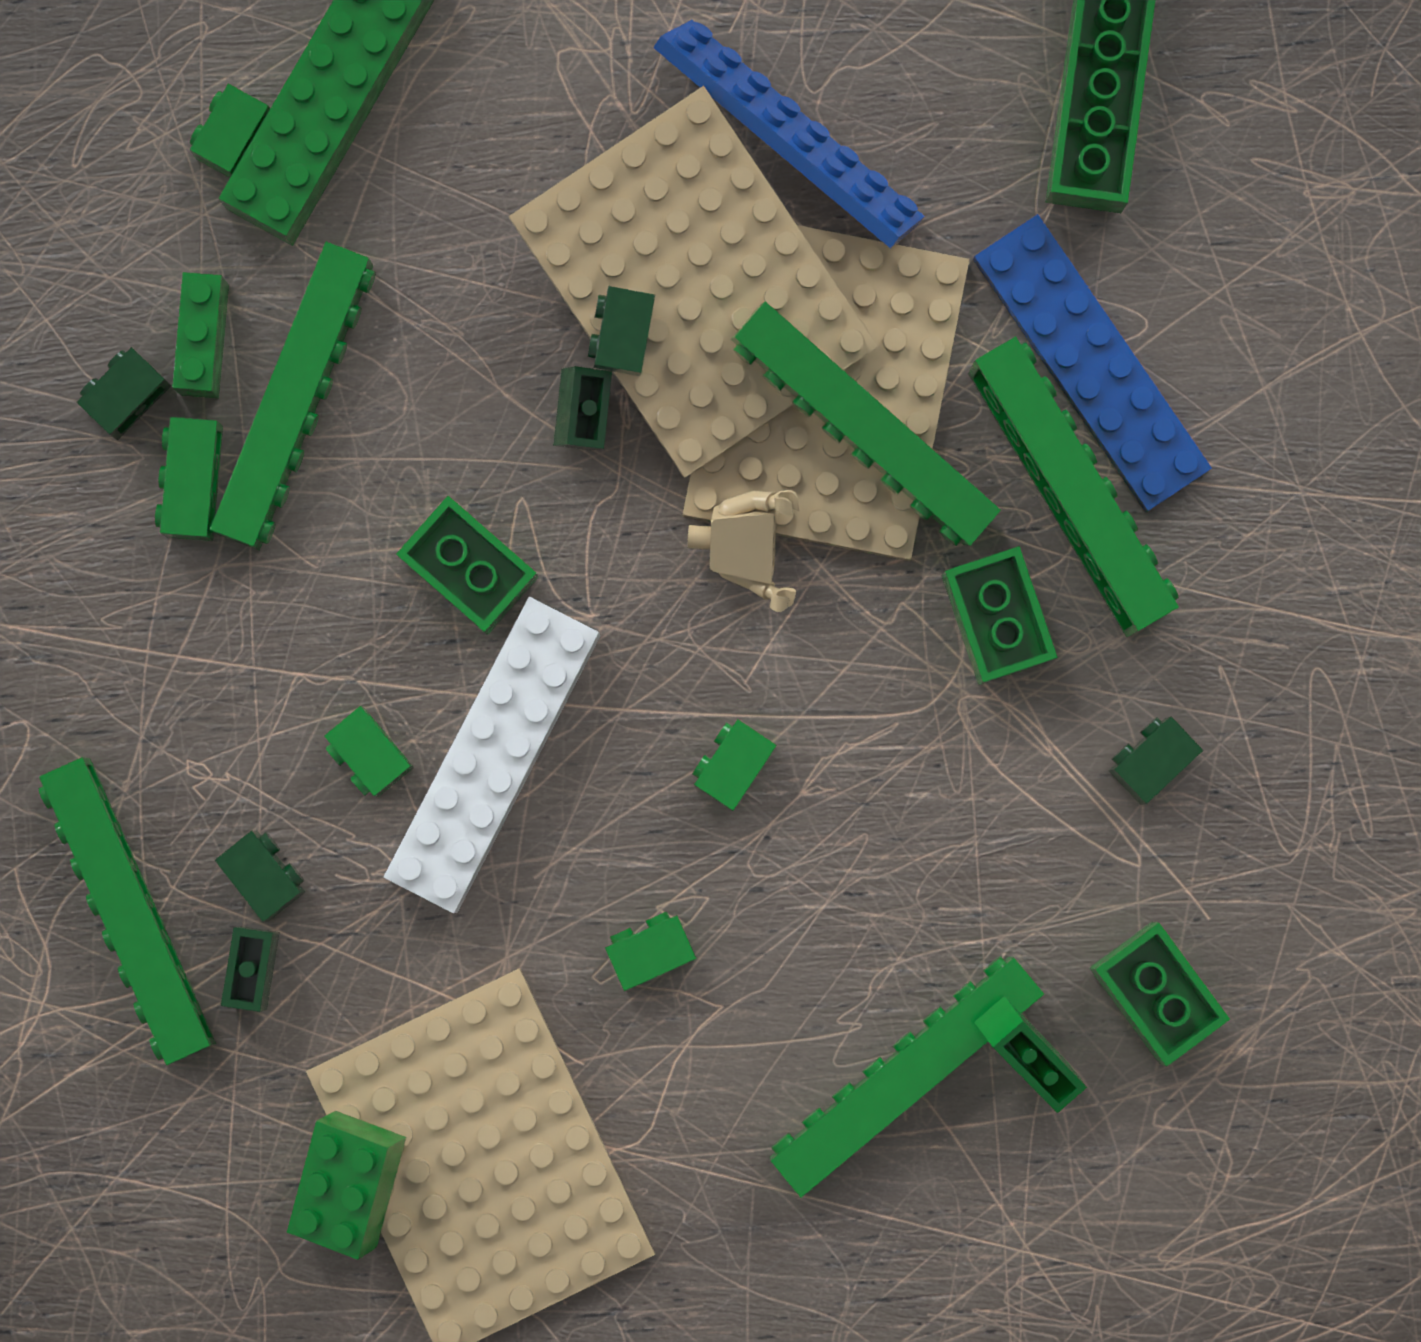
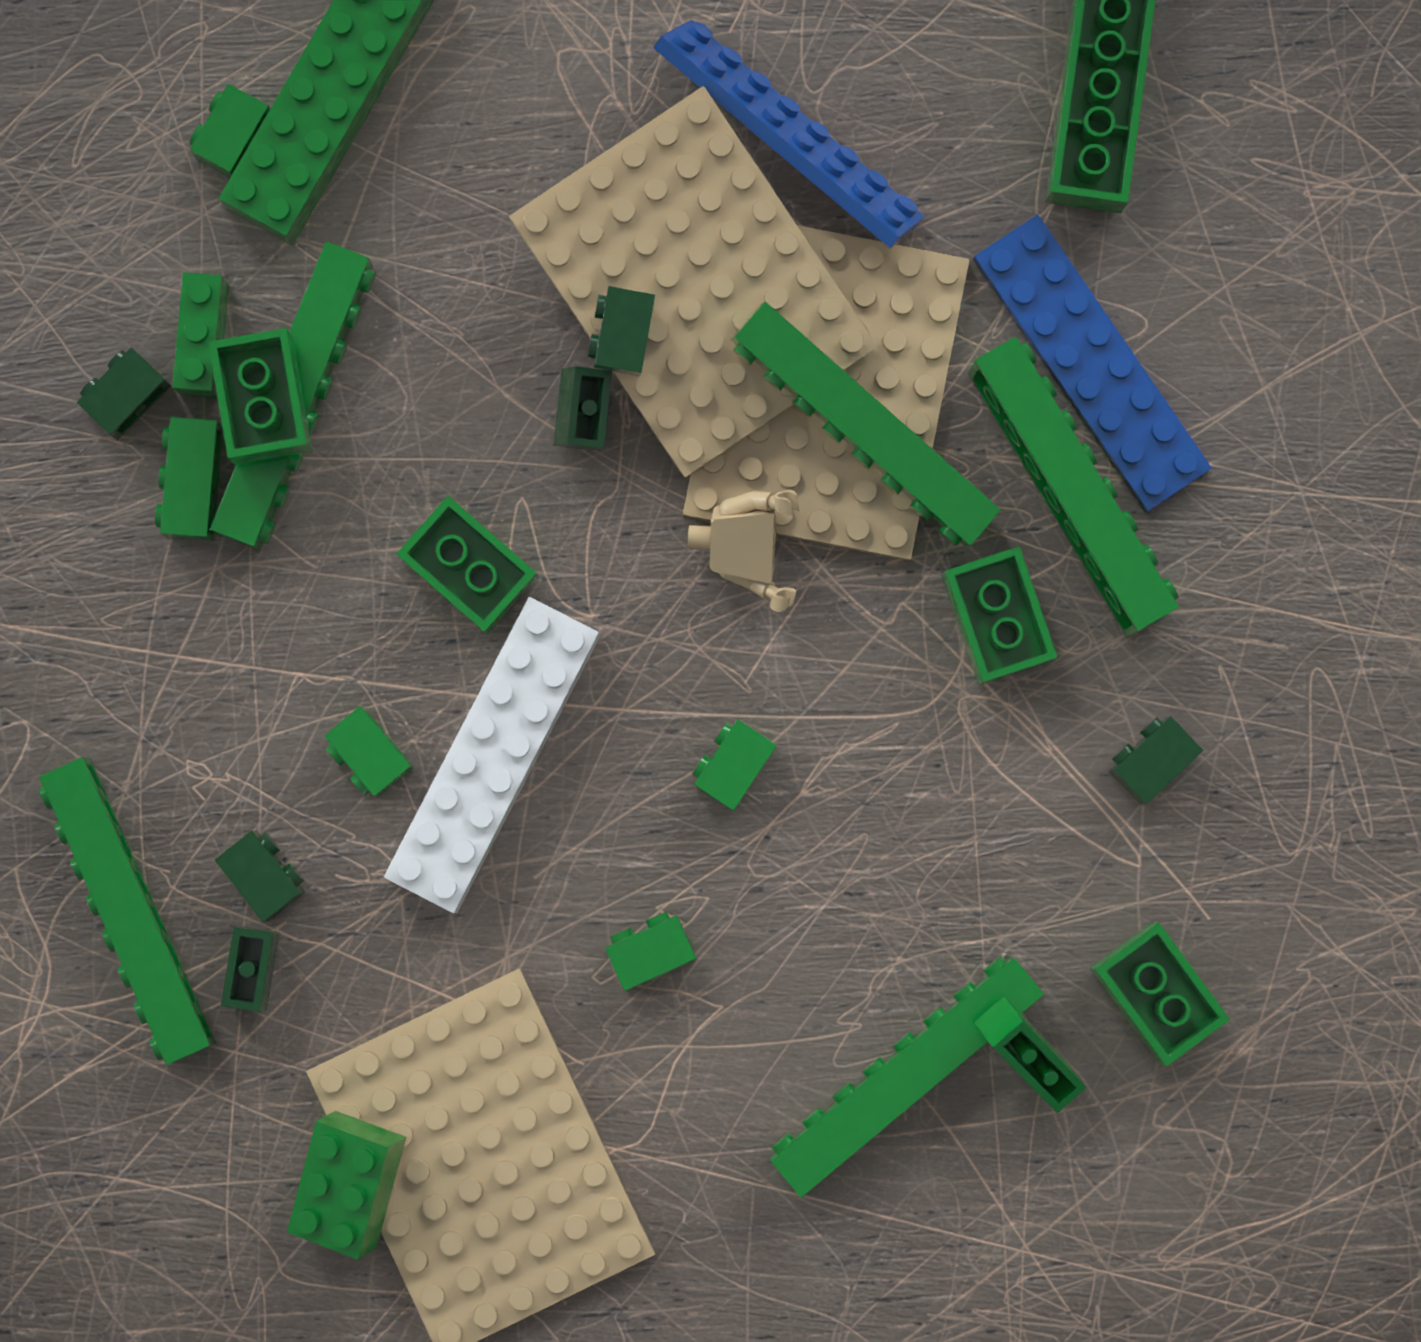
(260, 396): none -> green brick

